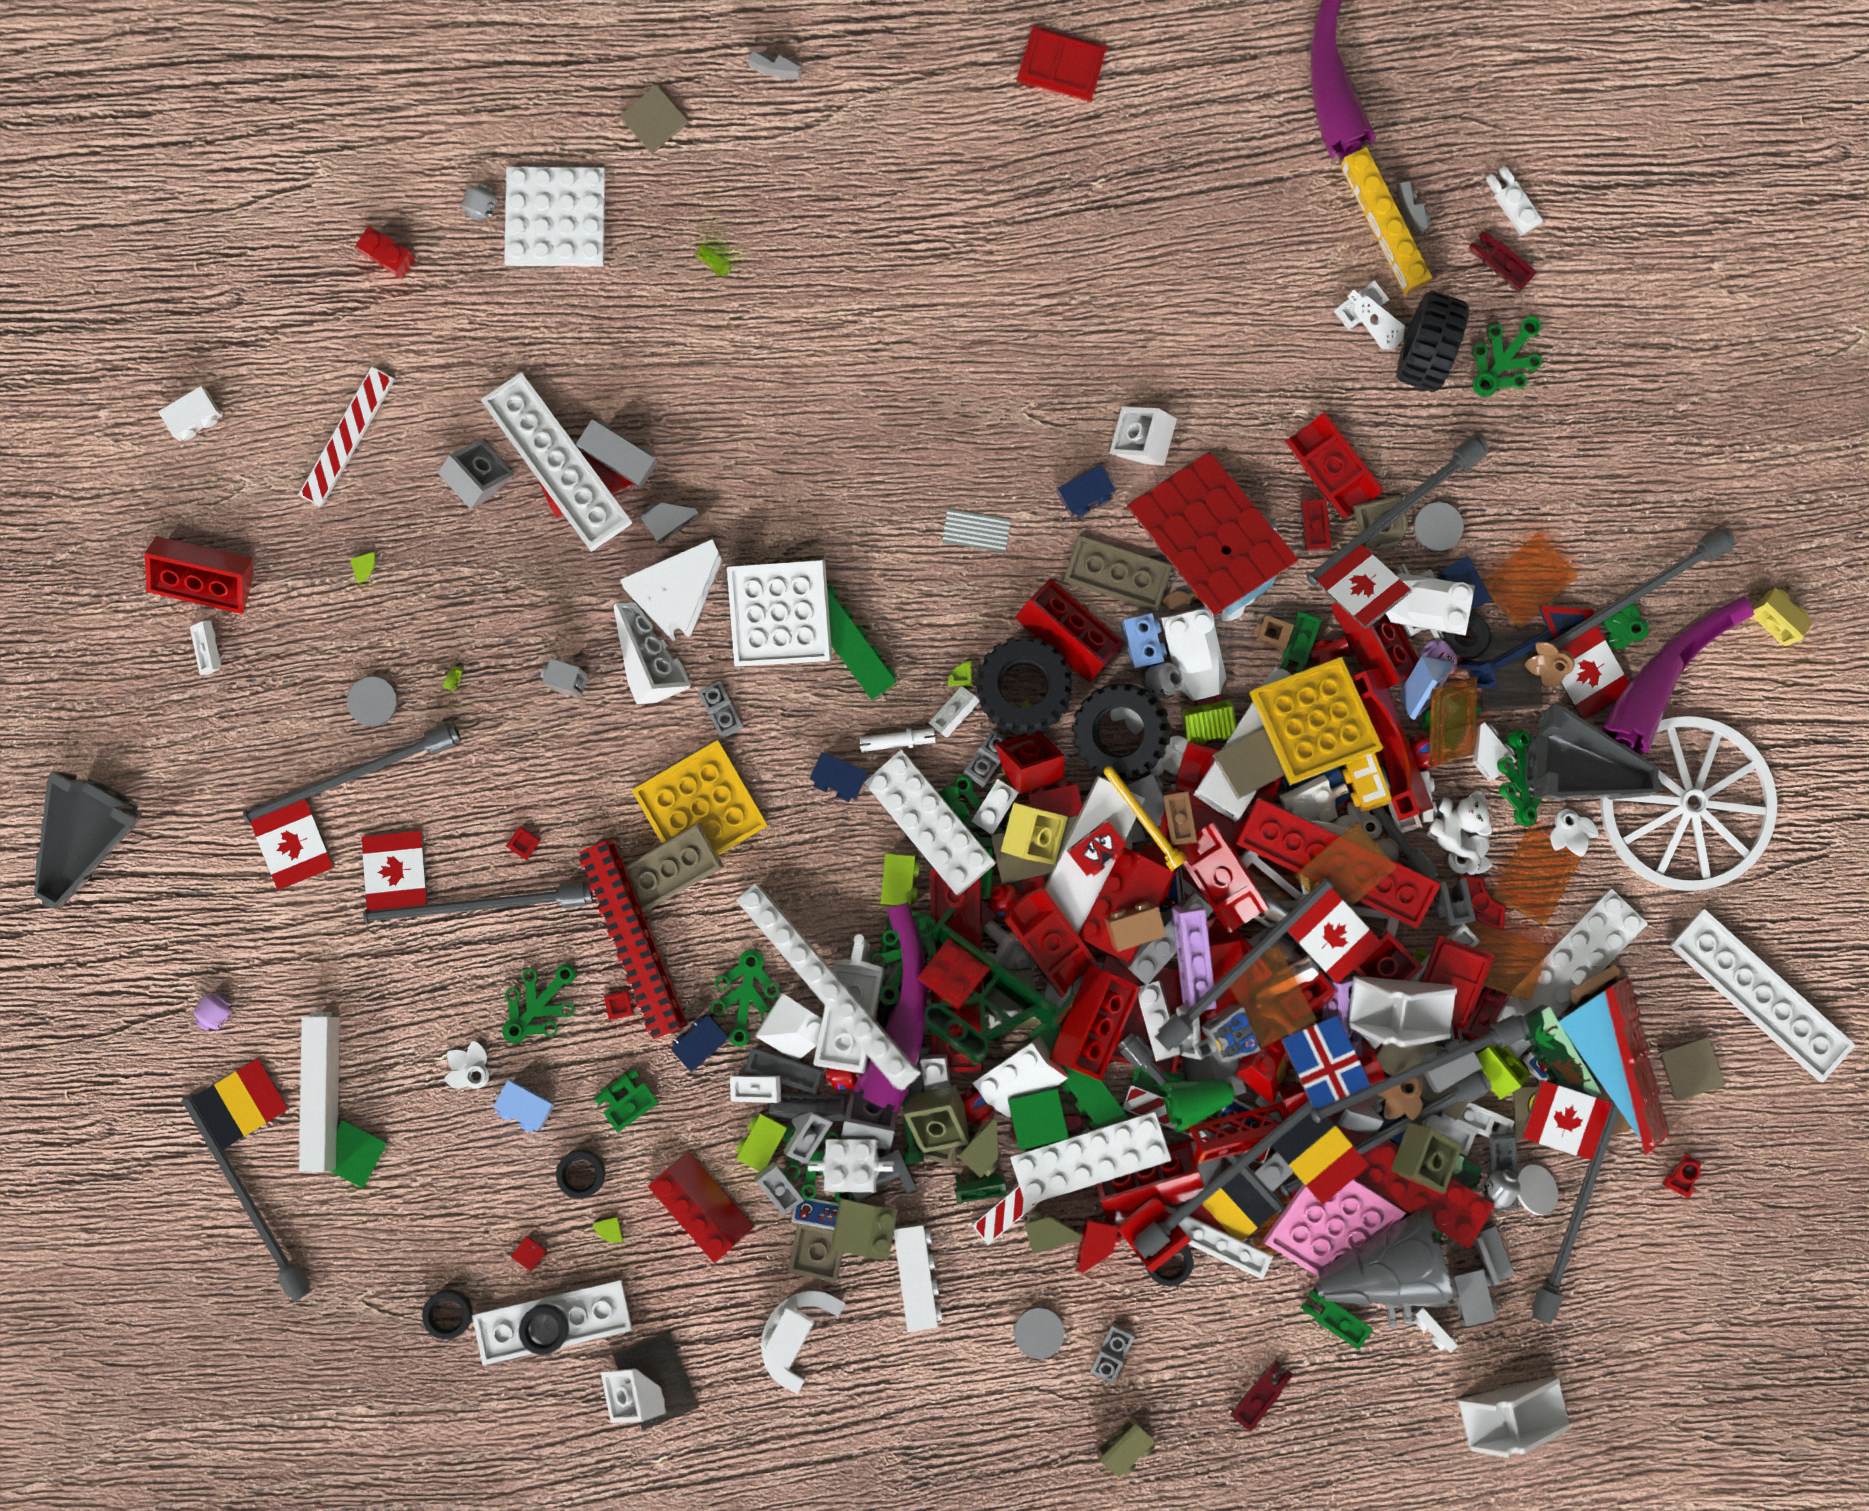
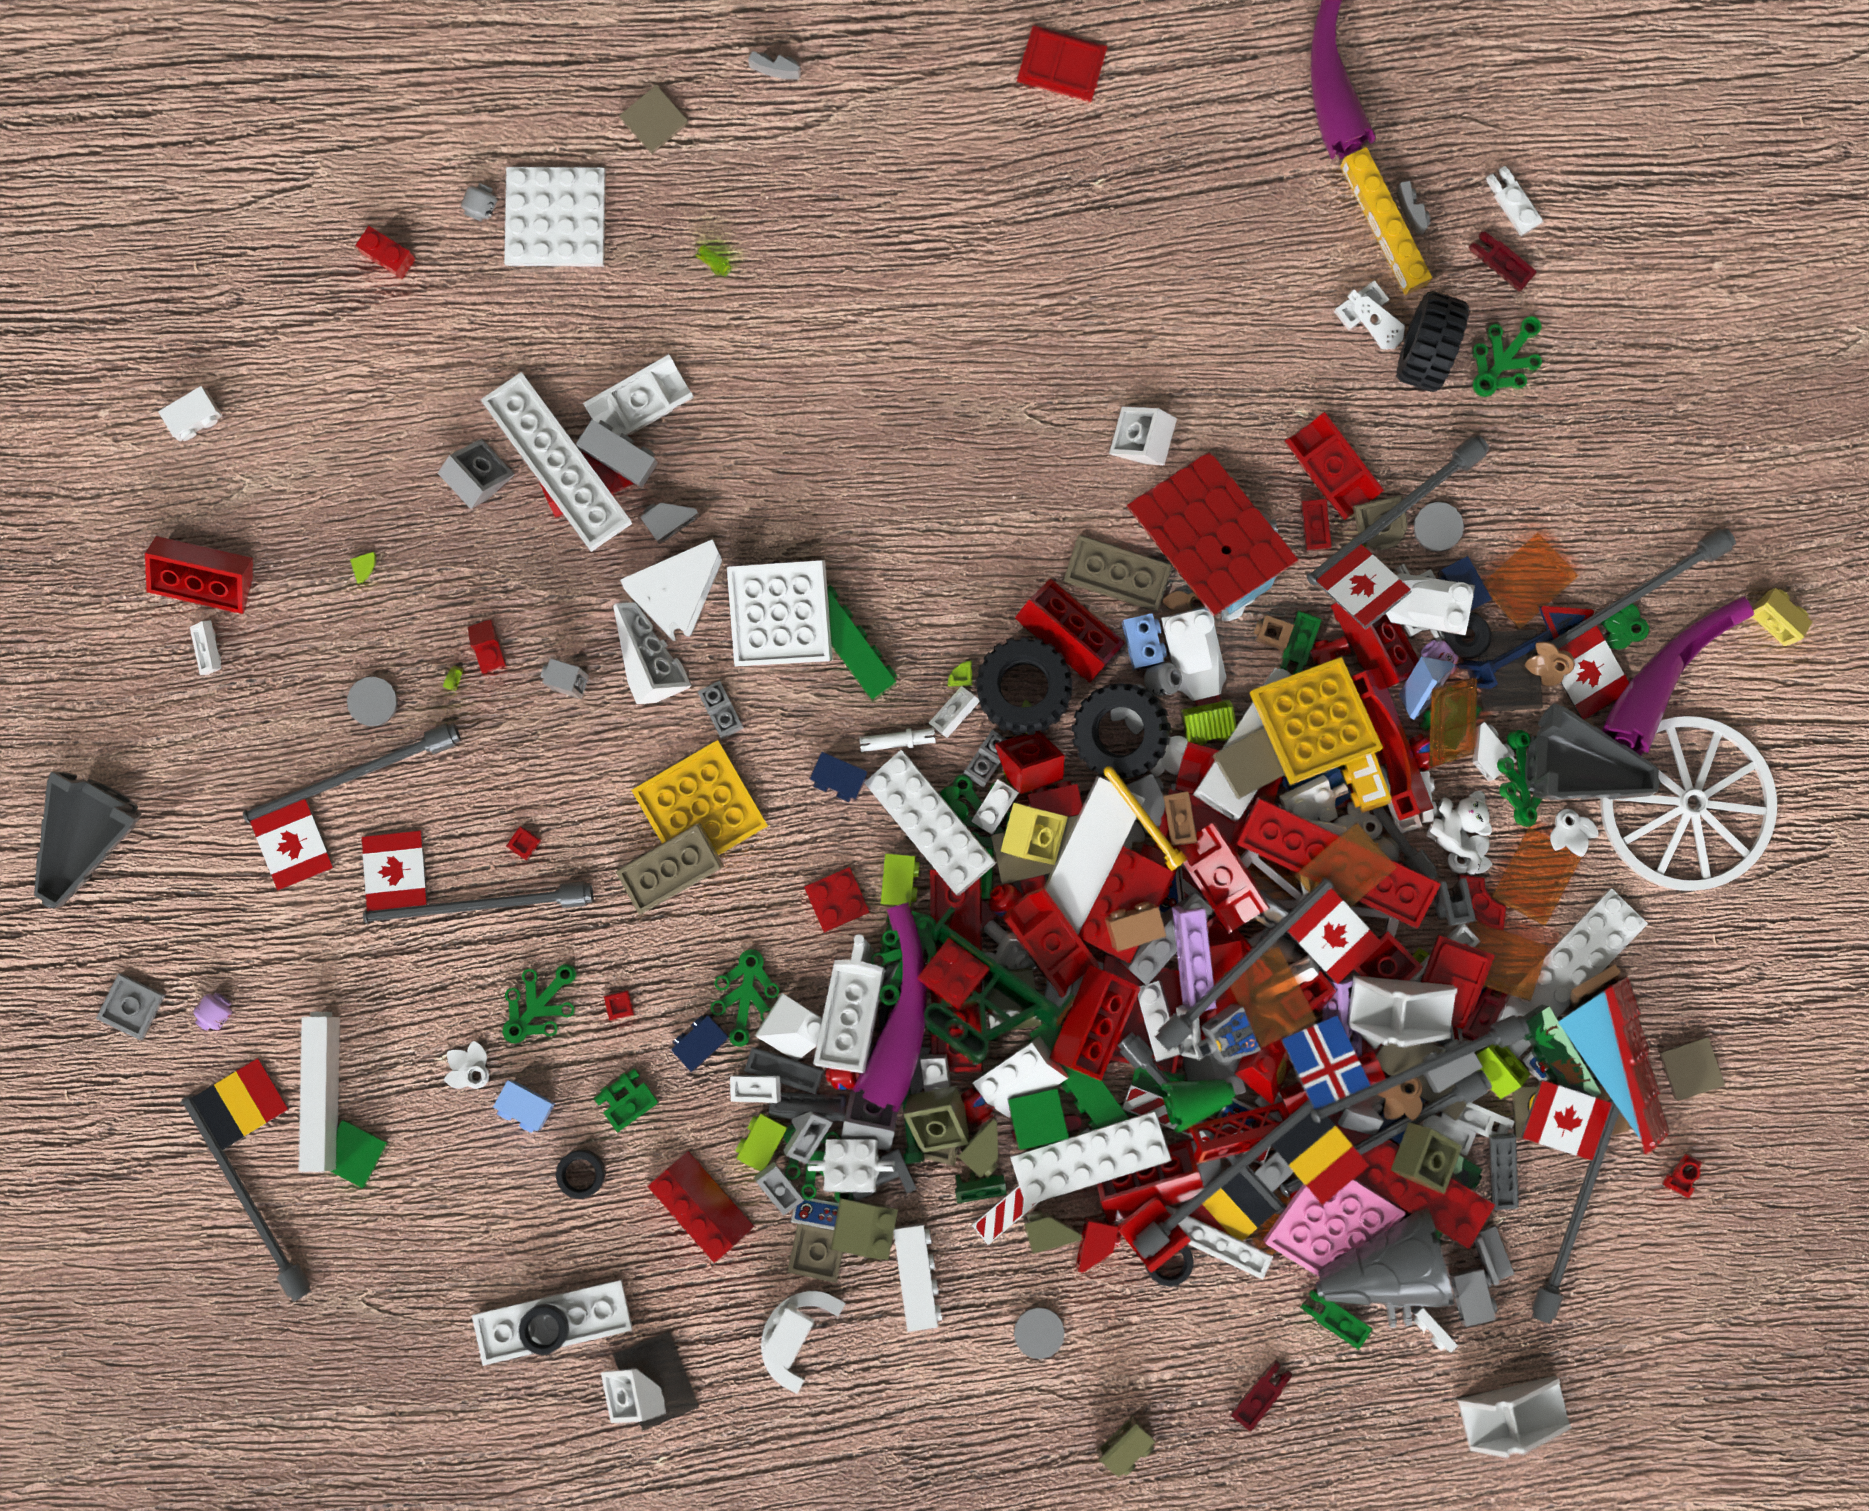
(130, 1006): none -> light grey tile
(346, 437): white tile -> none
(427, 1314): black tyre -> none
(486, 646): none -> red slope
(529, 1253): red tile -> none
(609, 1230): lime tile -> none
(632, 938): red brick -> none
(640, 398): none -> white piece
(828, 987): white brick -> none
(836, 899): none -> red plate
(976, 530): light grey sticker -> none
(1086, 491): dark blue brick -> none
(1097, 848): red brick -> none
(1112, 1353): light grey slope -> none
(1501, 1188): light grey head -> none
(1537, 1190): white piece -> none
(1762, 995): white plate -> none

